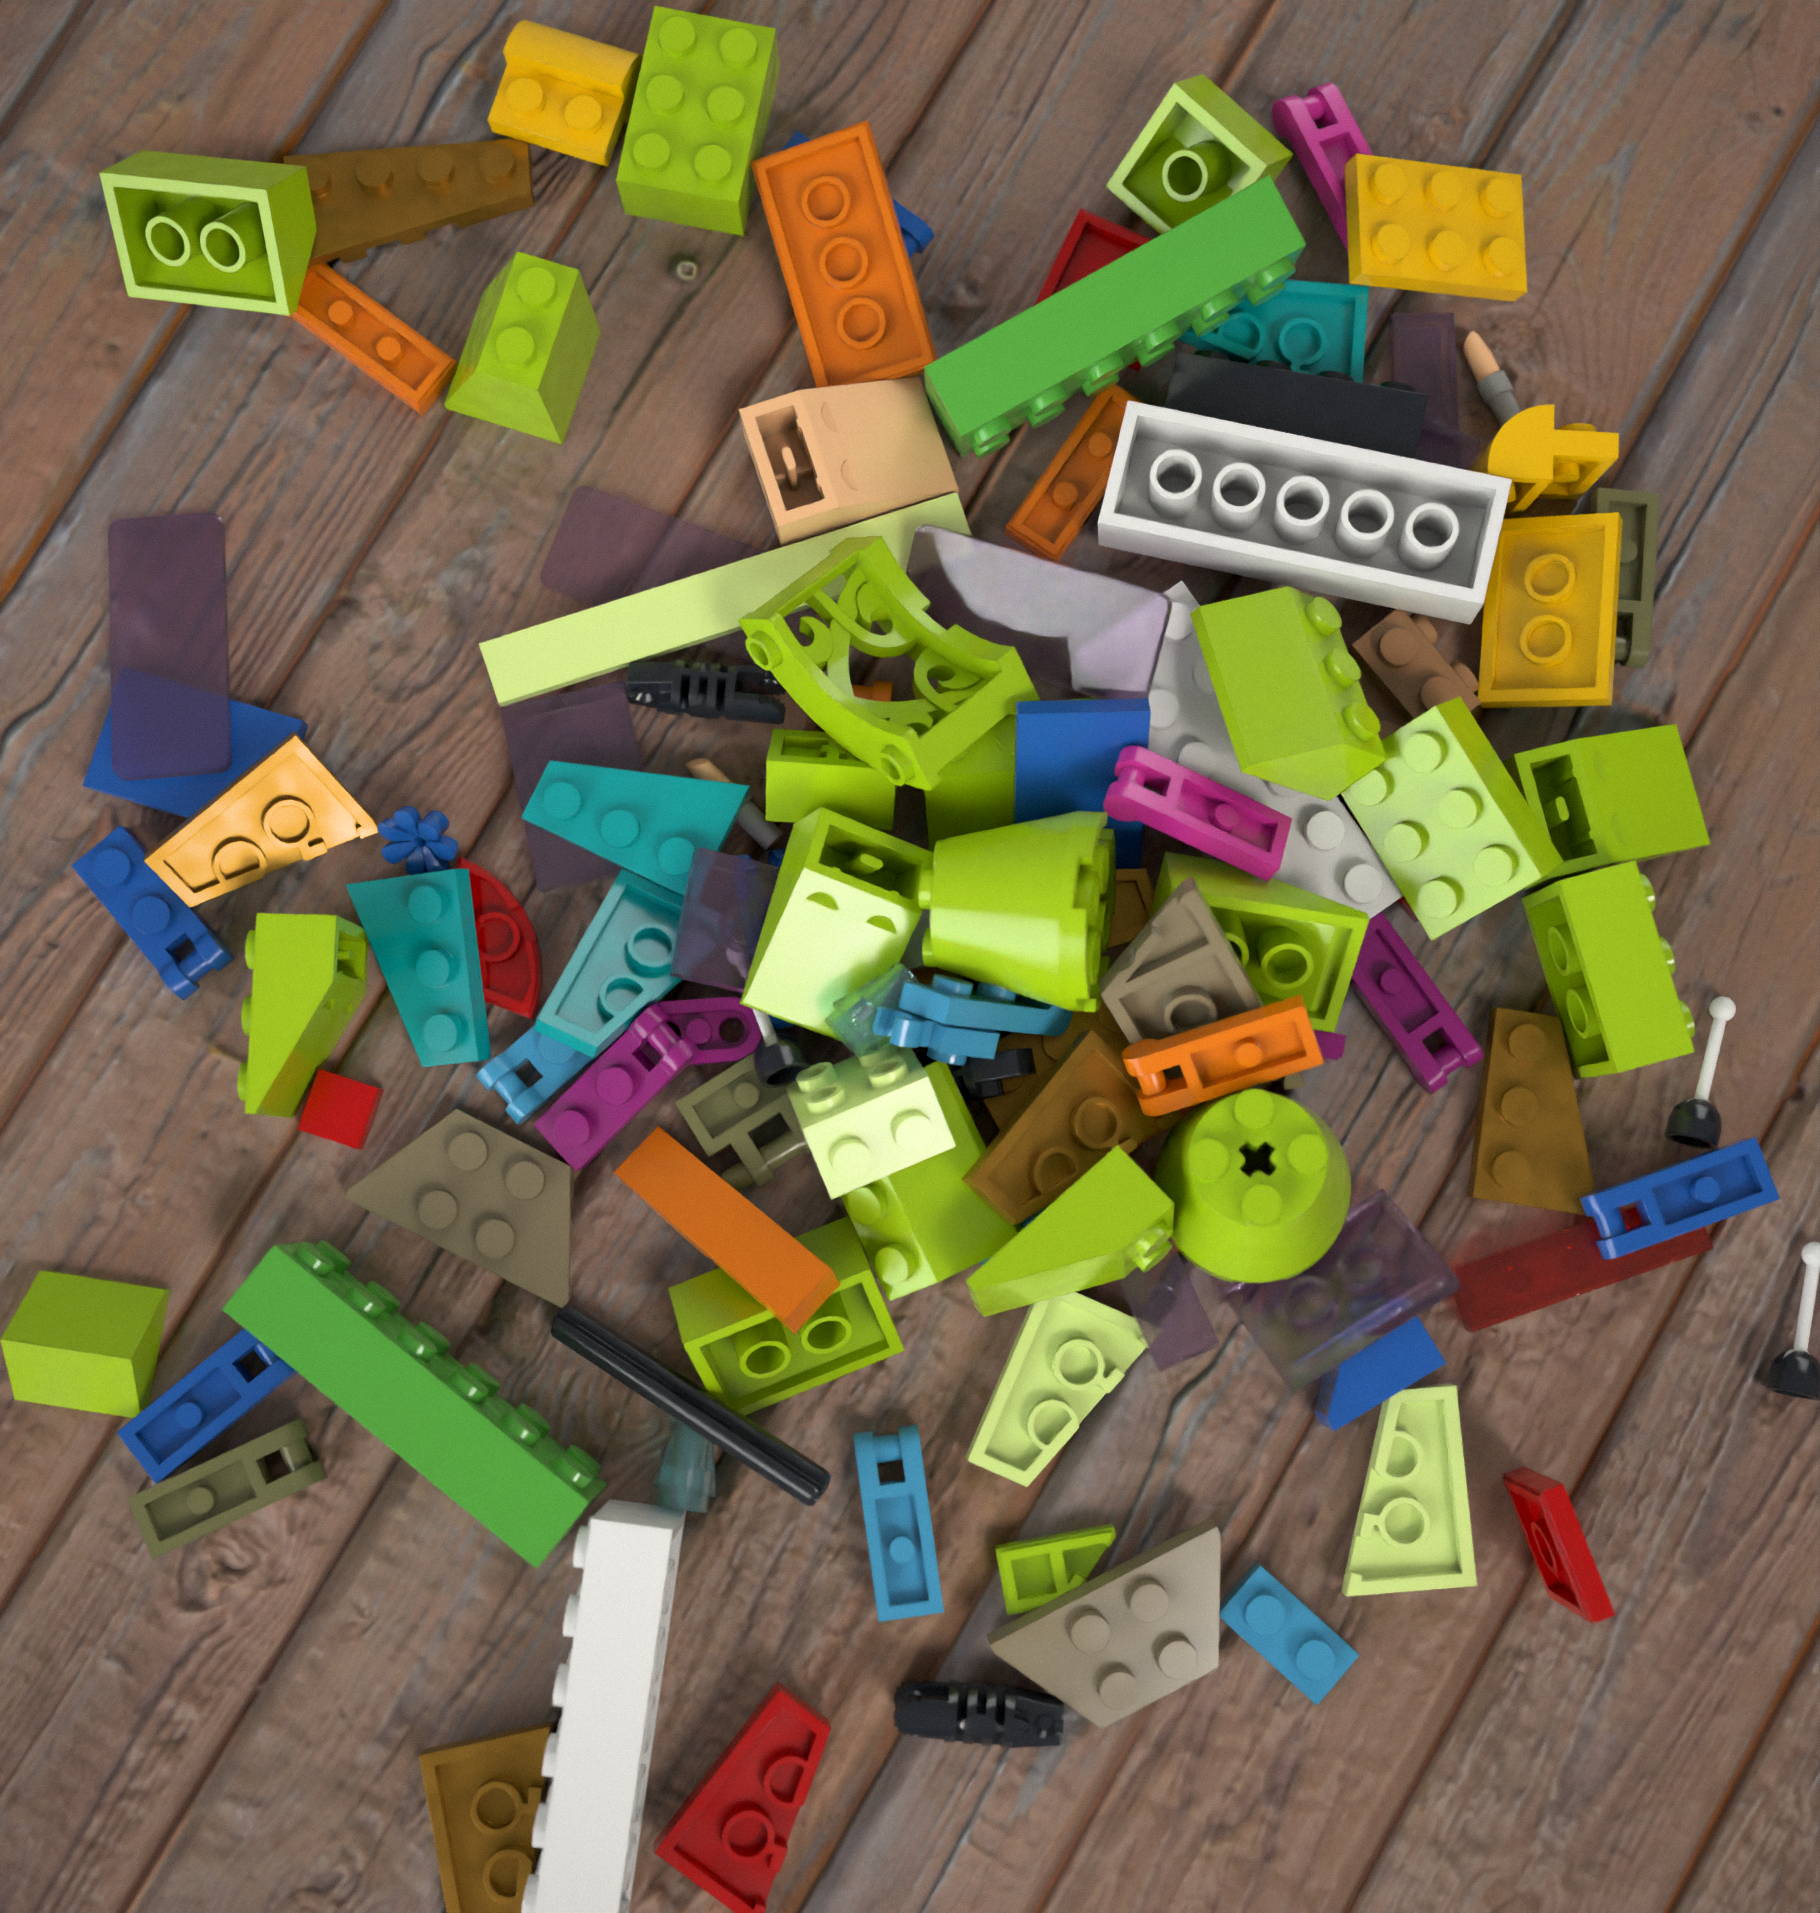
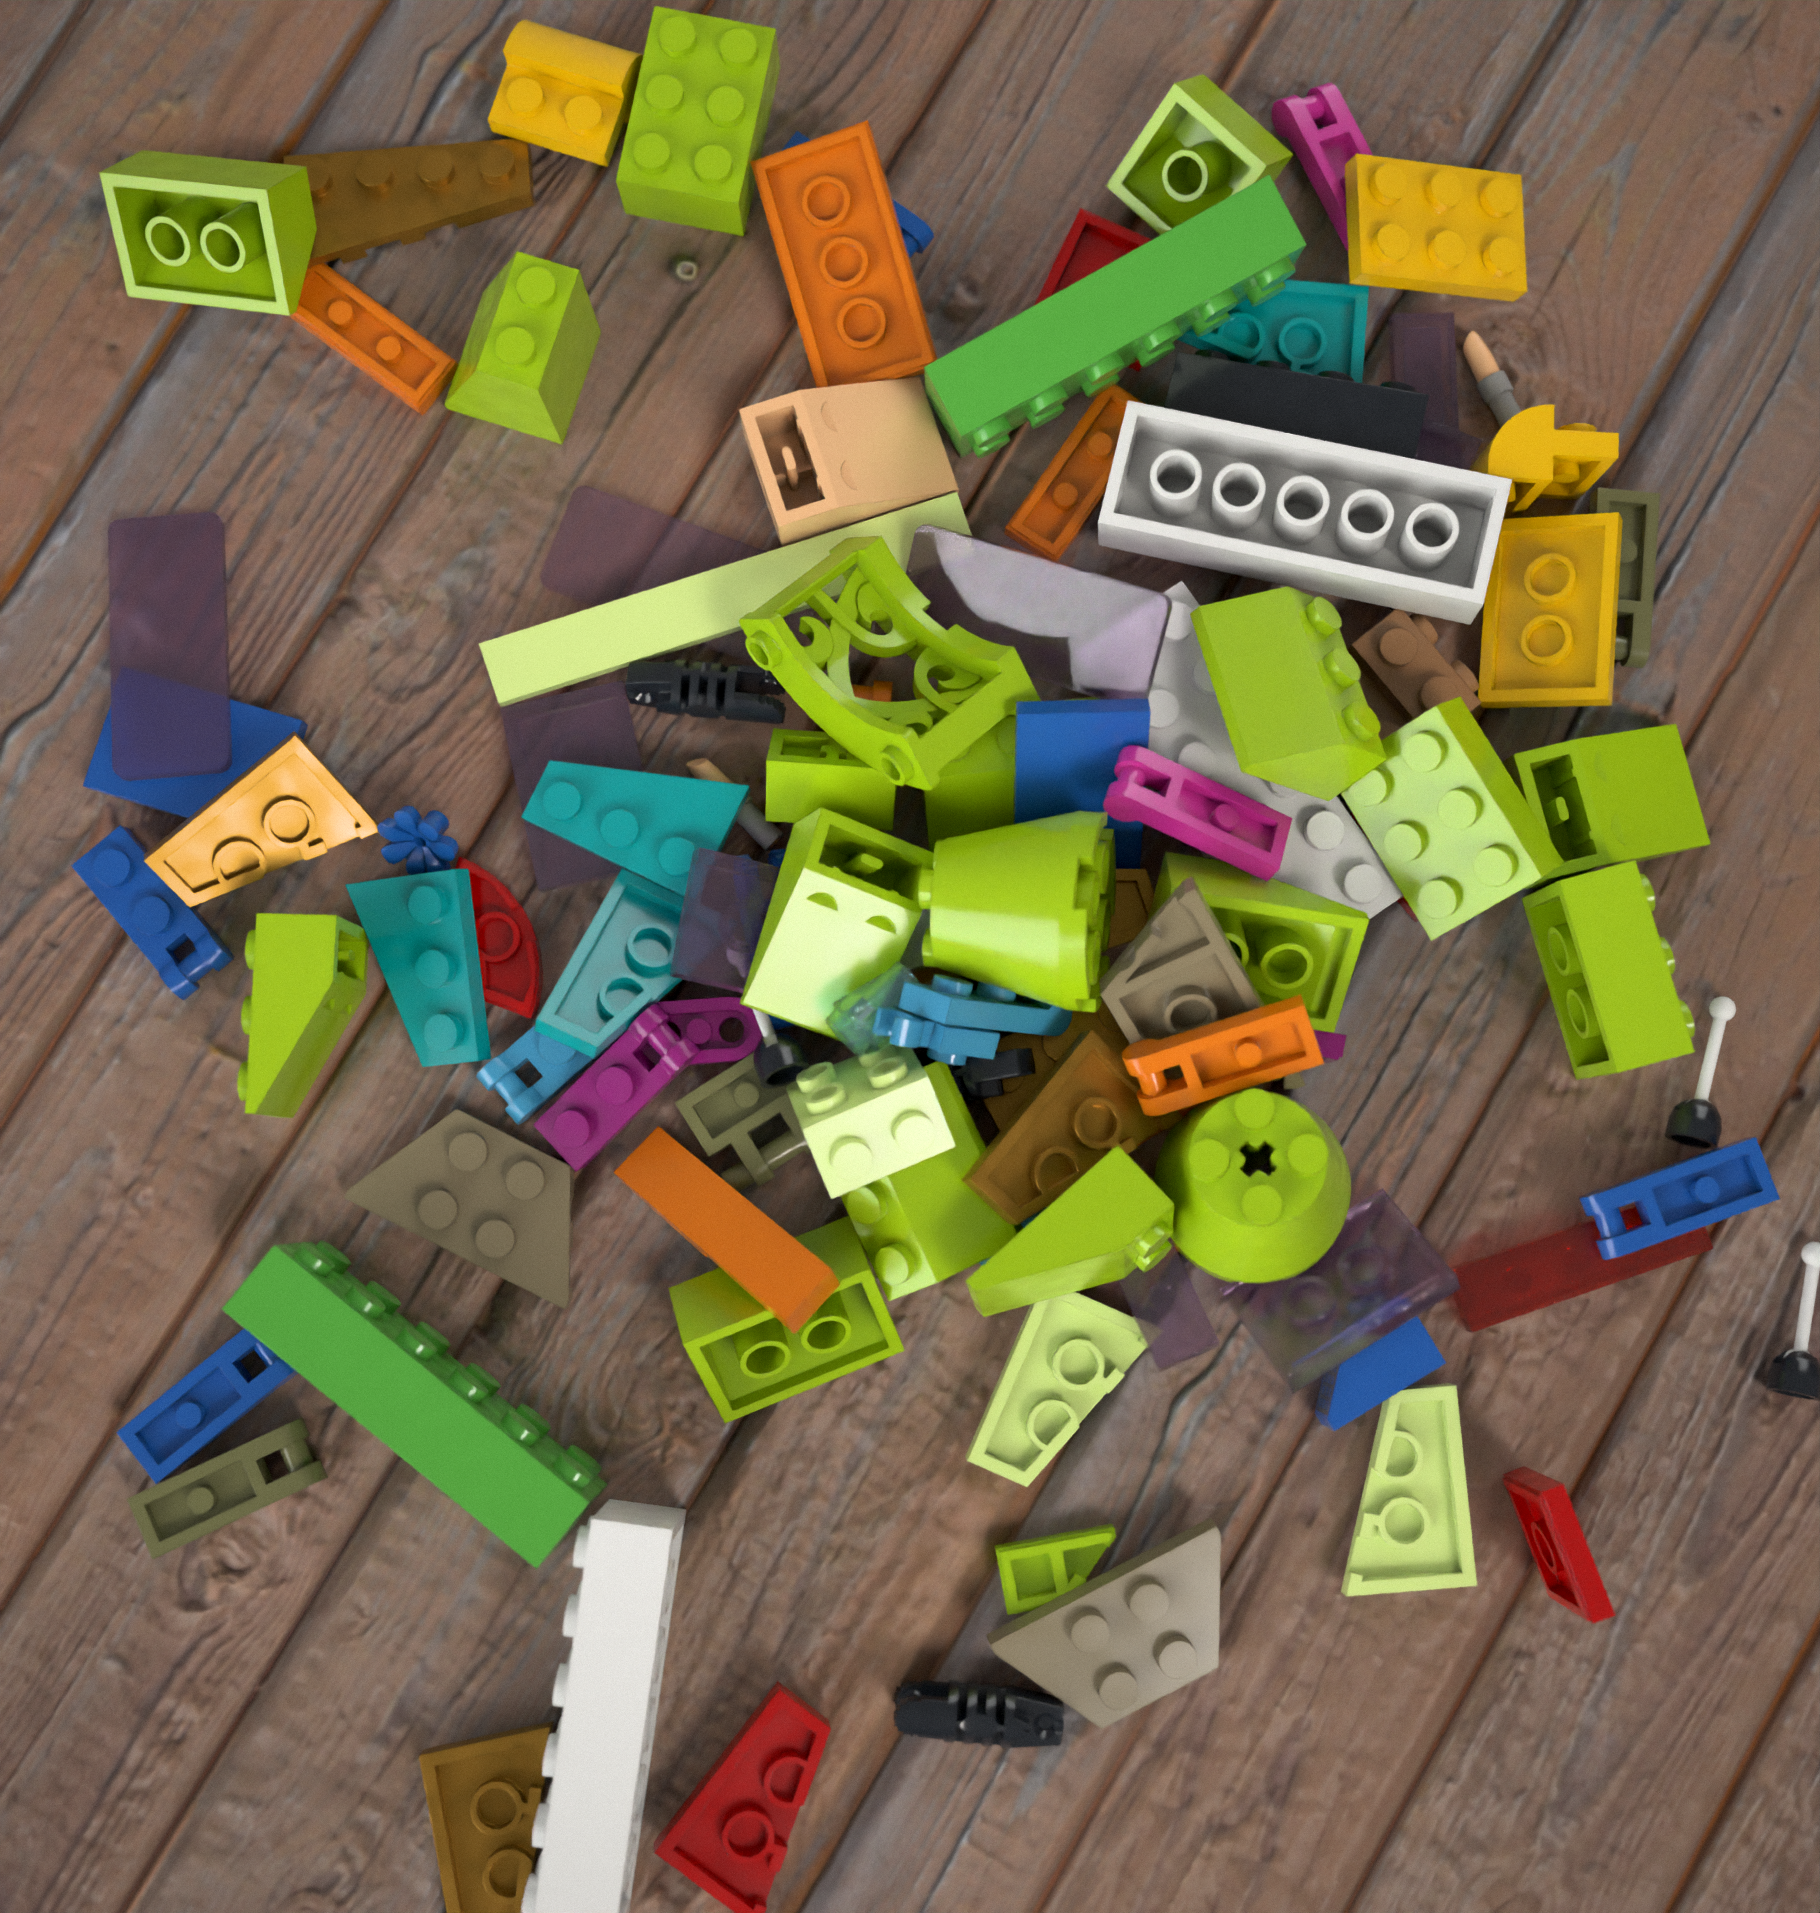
(85, 1343): lime slope -> none
(340, 1109): red tile -> none
(686, 1472): clear light blue cone -> none
(691, 1404): black axle -> none
(898, 1526): dark azure plate -> none
(1286, 1633): dark azure plate -> none
(1410, 1006): magenta plate -> none
(1528, 1118): pearl gold wing -> none

